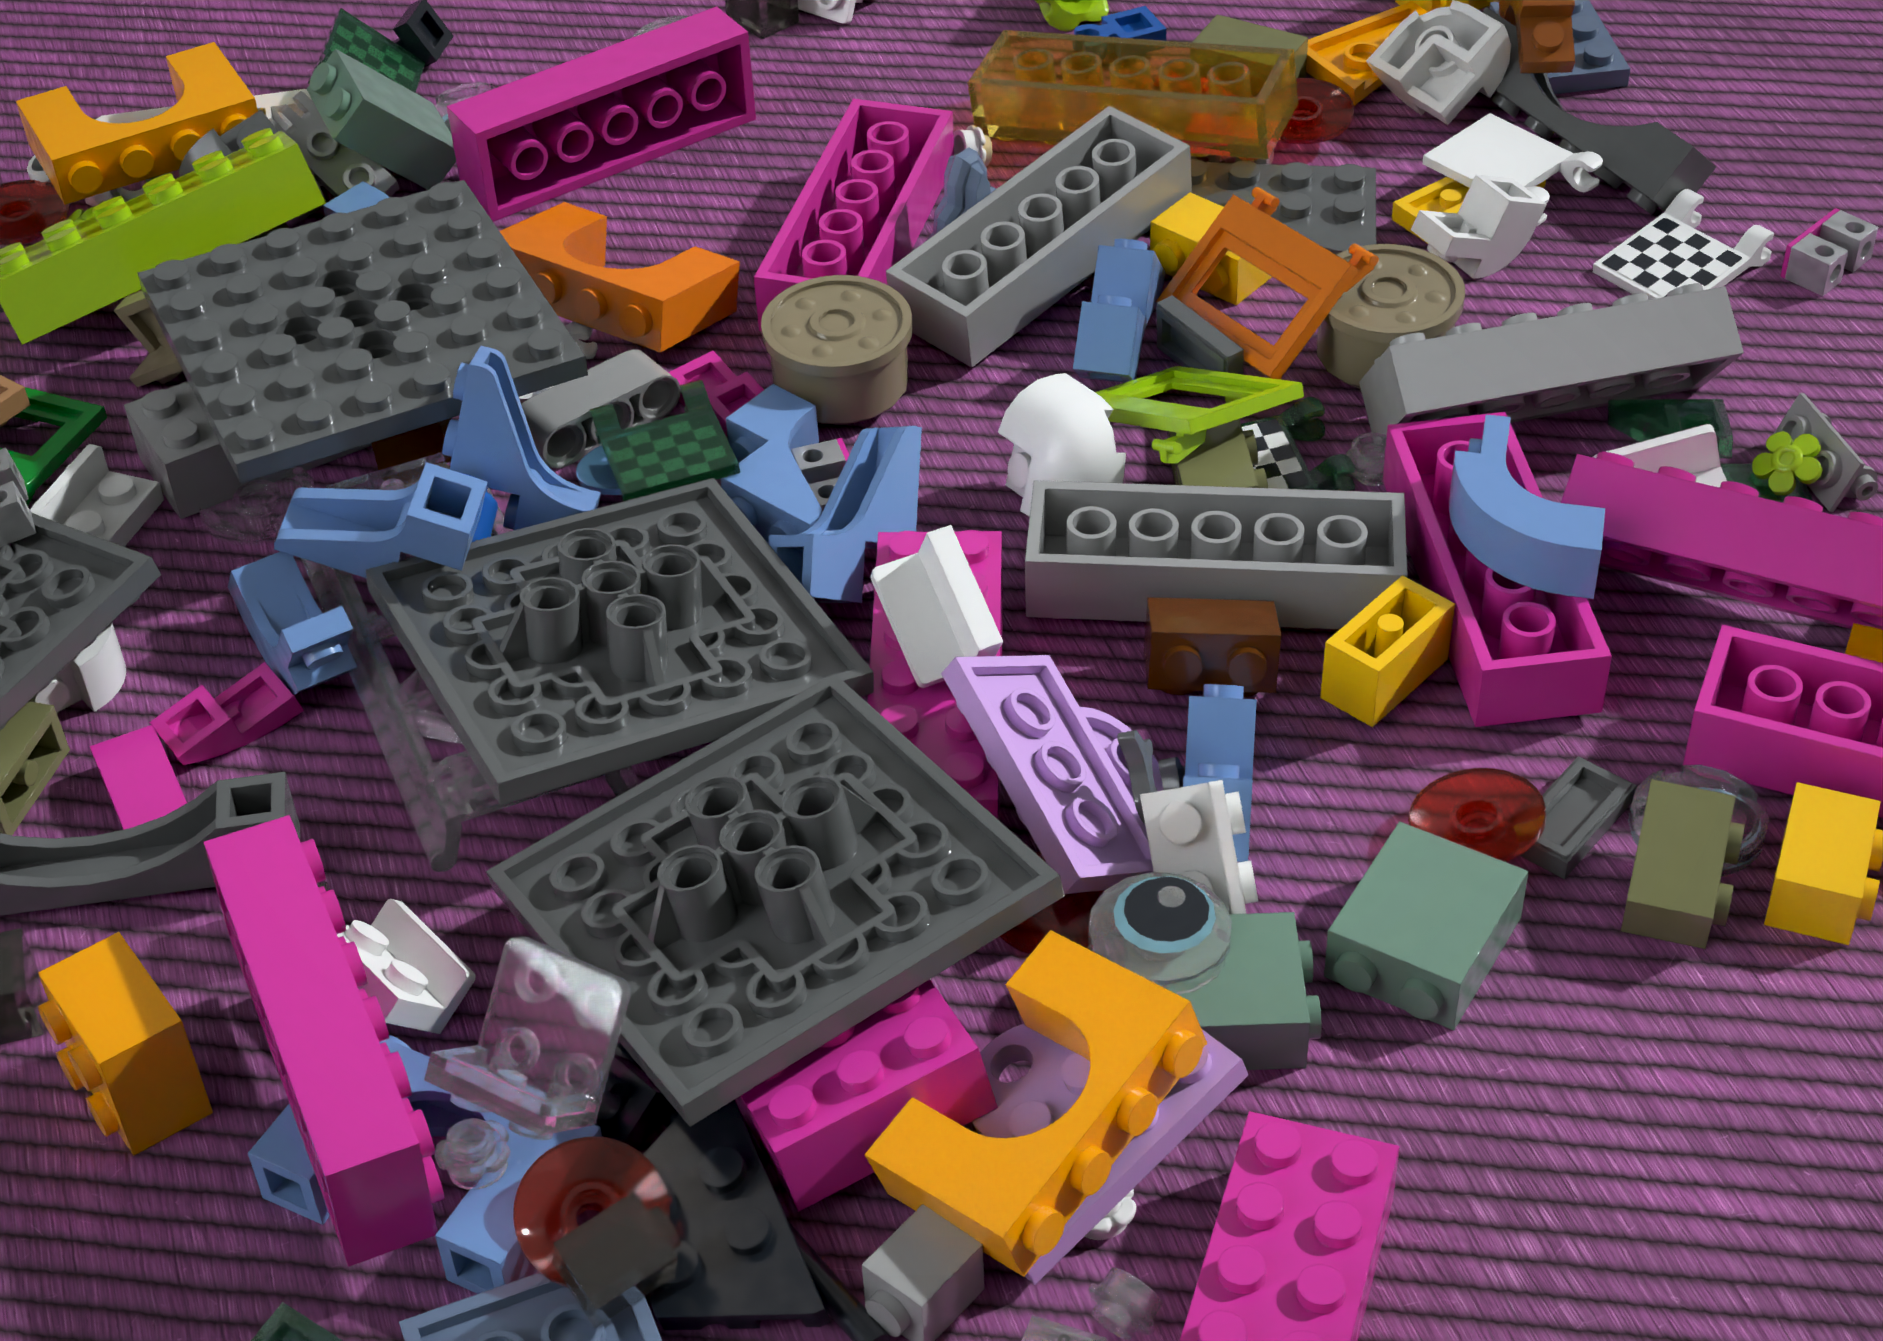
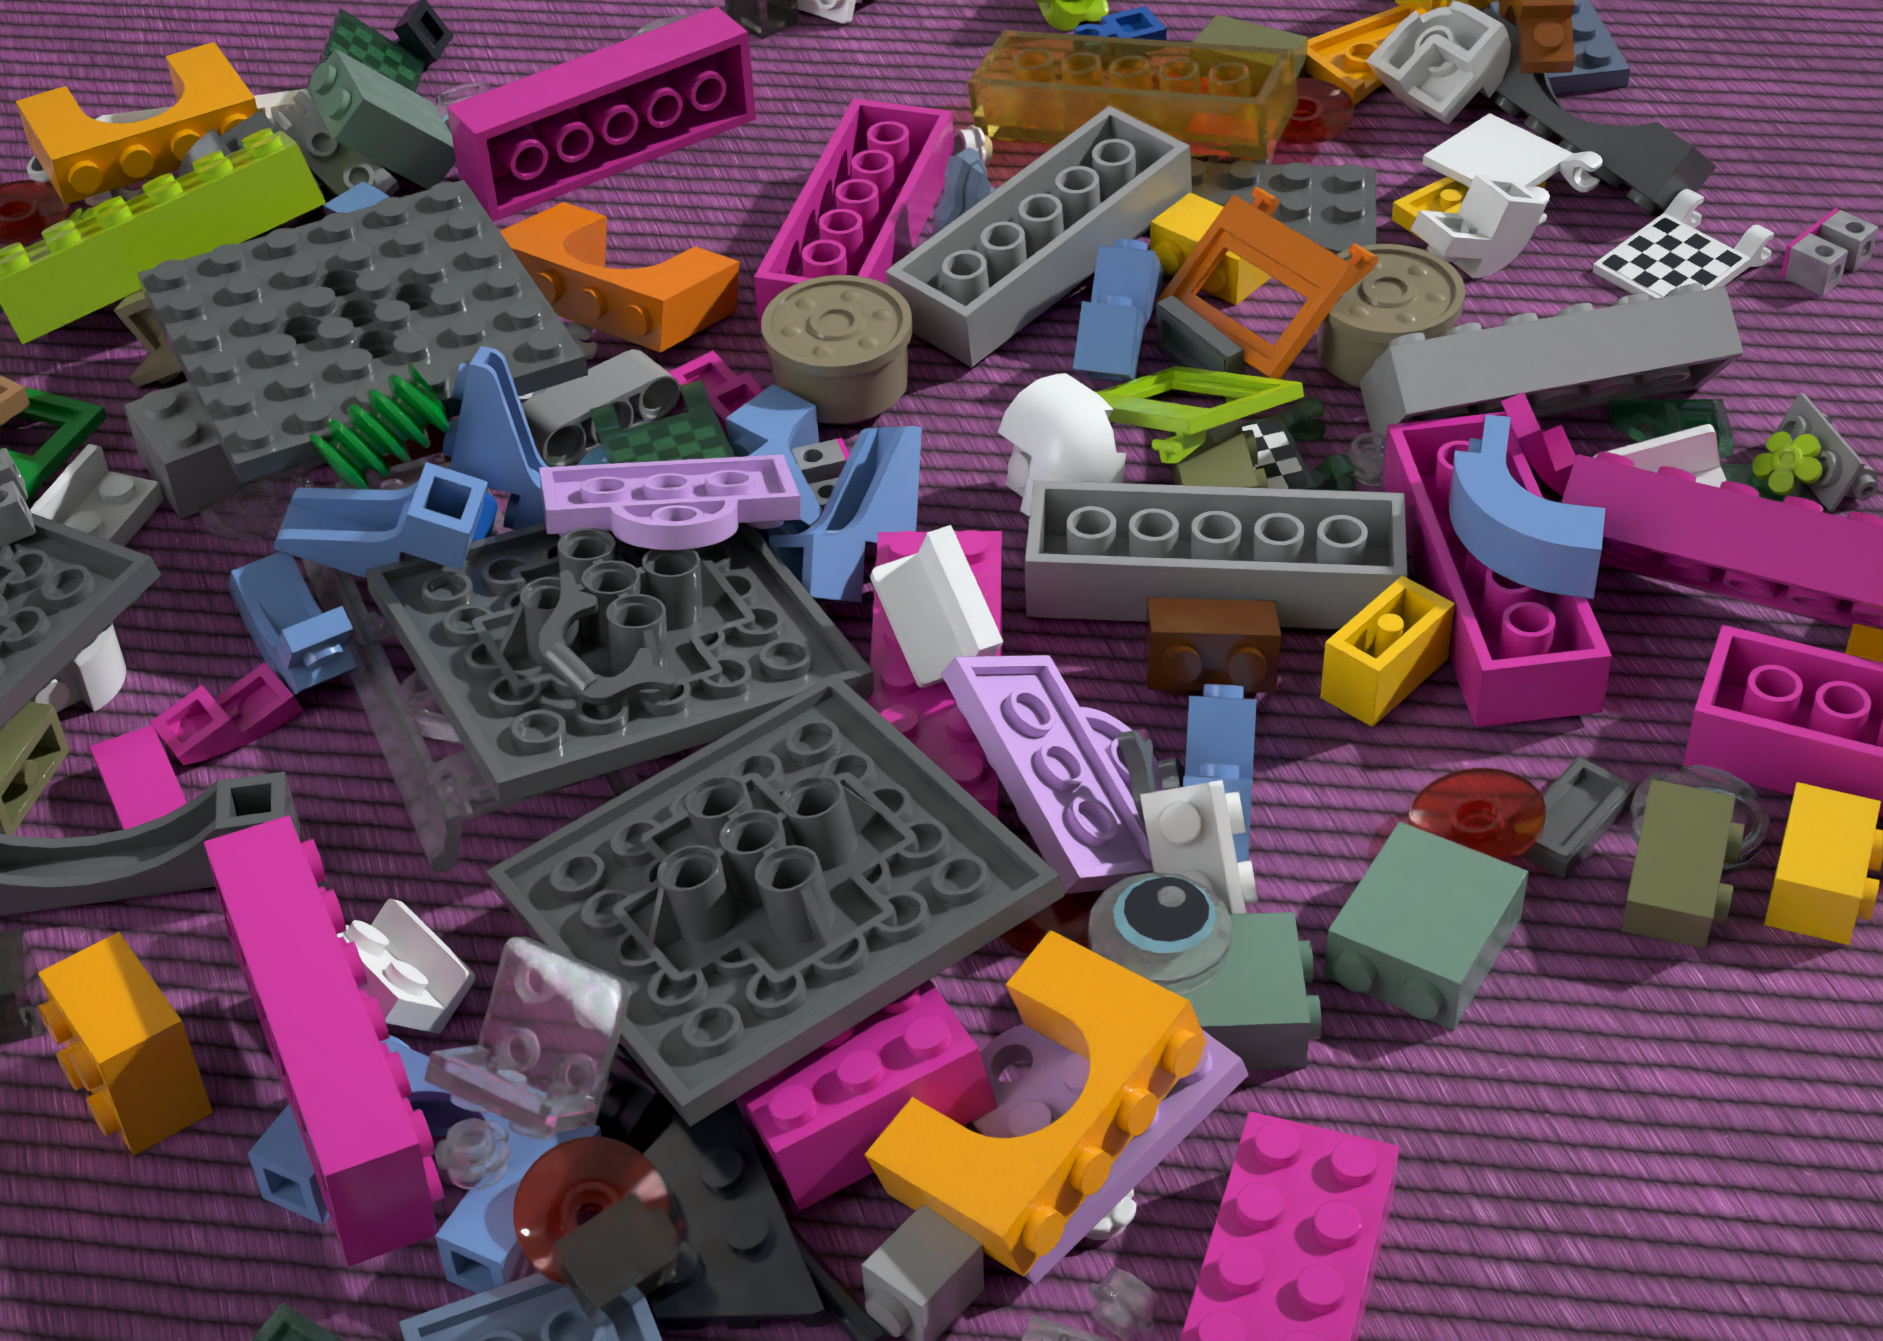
(382, 430): none -> green piece
(590, 687): none -> dark grey helmet
(670, 501): none -> lavender plate
(1546, 451): none -> dark pink slope

